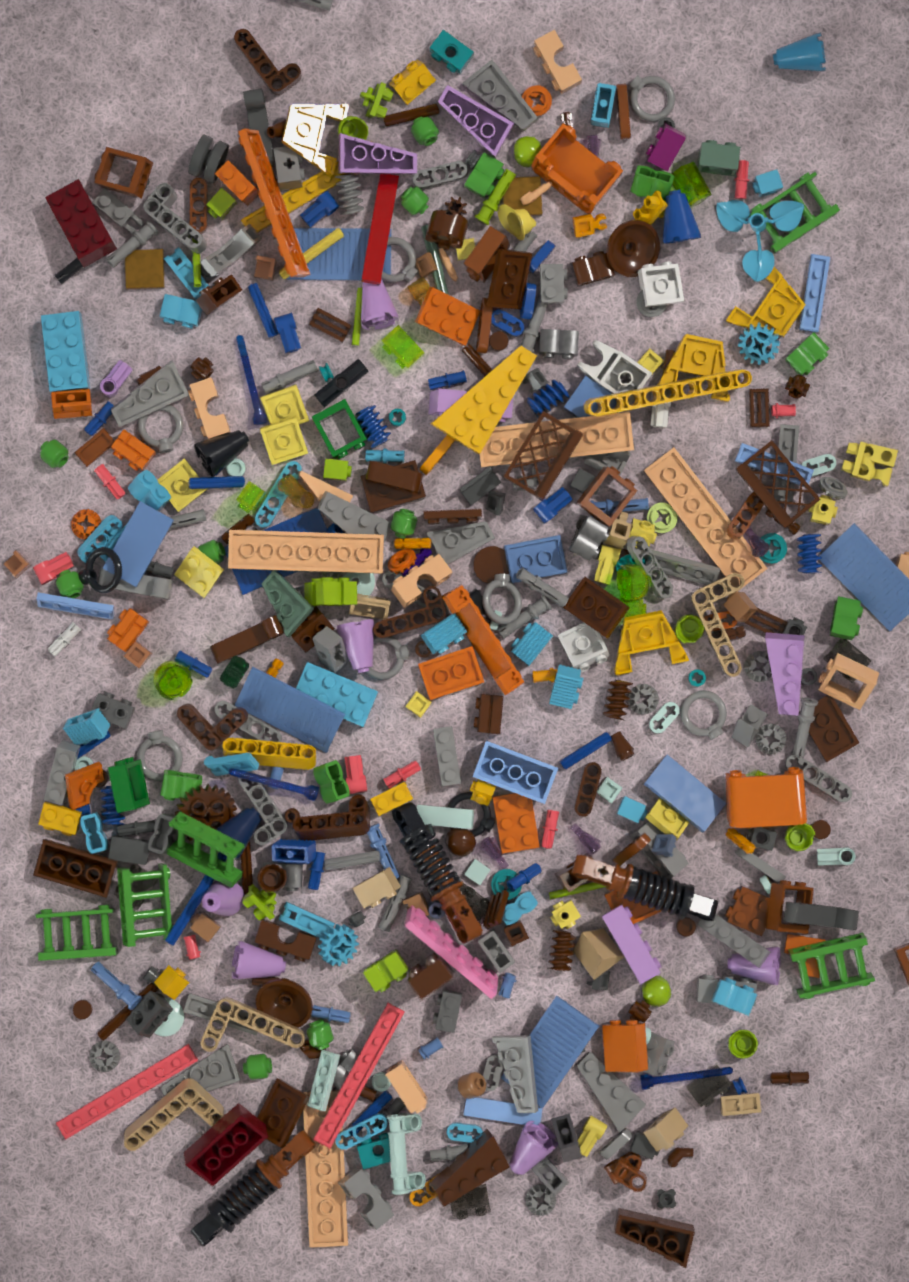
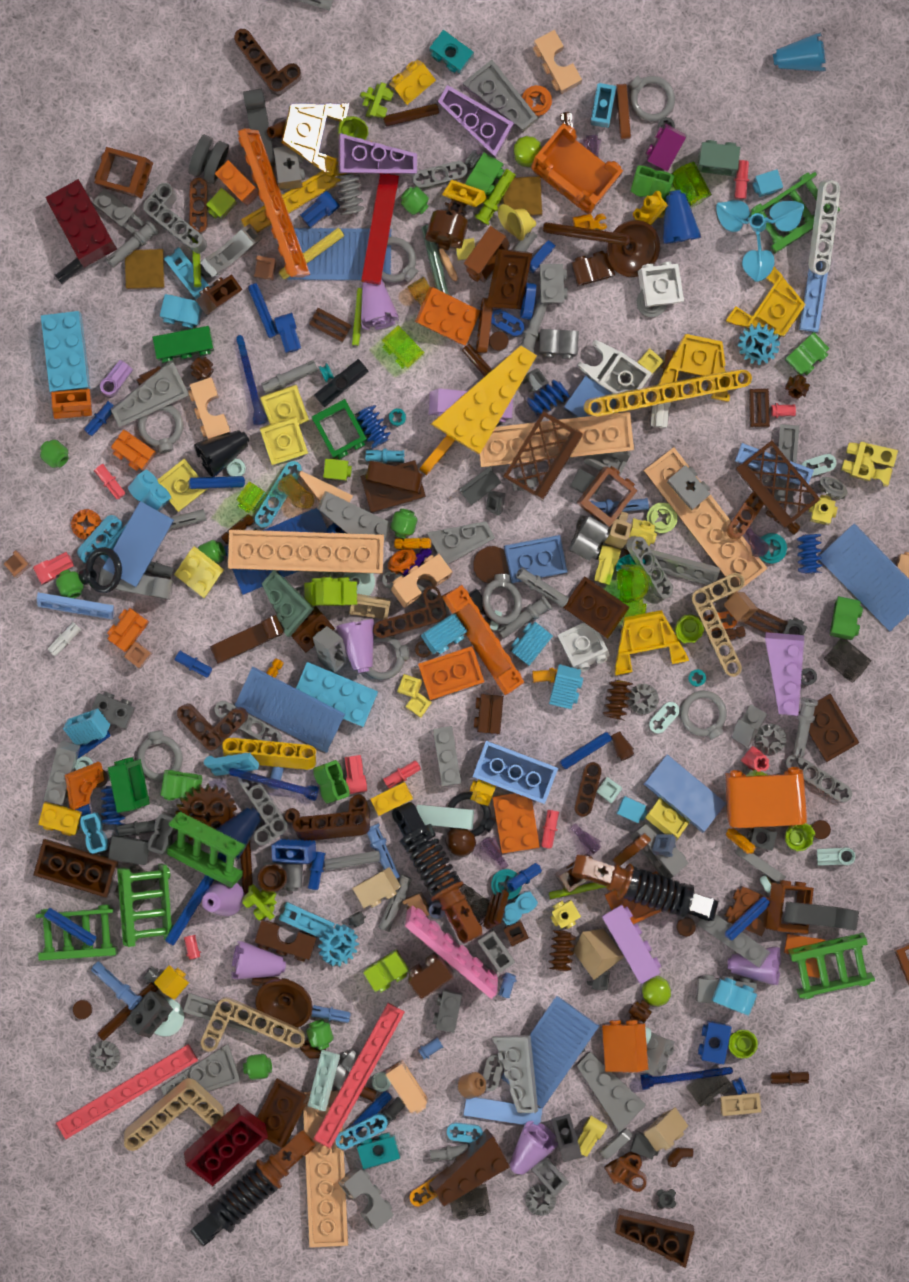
(70, 927): none -> blue axle
(95, 447): dark orange tile -> none
(172, 679): clear neon green cylinder -> none
(183, 344): none -> green brick
(204, 926): medium nougat brick -> none
(234, 672): clear green gear -> none
(403, 1180): light aqua piece -> none
(409, 686): none -> light yellow tile
(424, 131): bright green head -> none
(426, 265): medium nougat tile -> none
(447, 380): blue axle -> none
(453, 516): reddish brown plate -> none
(464, 193): none -> yellow slope
(477, 872): light aqua tile -> none
(532, 196): light nougat piece -> none
(549, 507): blue piece -> none
(585, 233): none -> reddish brown axle
(679, 485): none -> light grey brick
(718, 1053): none -> blue brick
(747, 918): none -> blue axle
(750, 665): light grey gear -> none
(755, 760): none -> coral piece
(827, 236): none -> white beam
(853, 669): light nougat window -> none

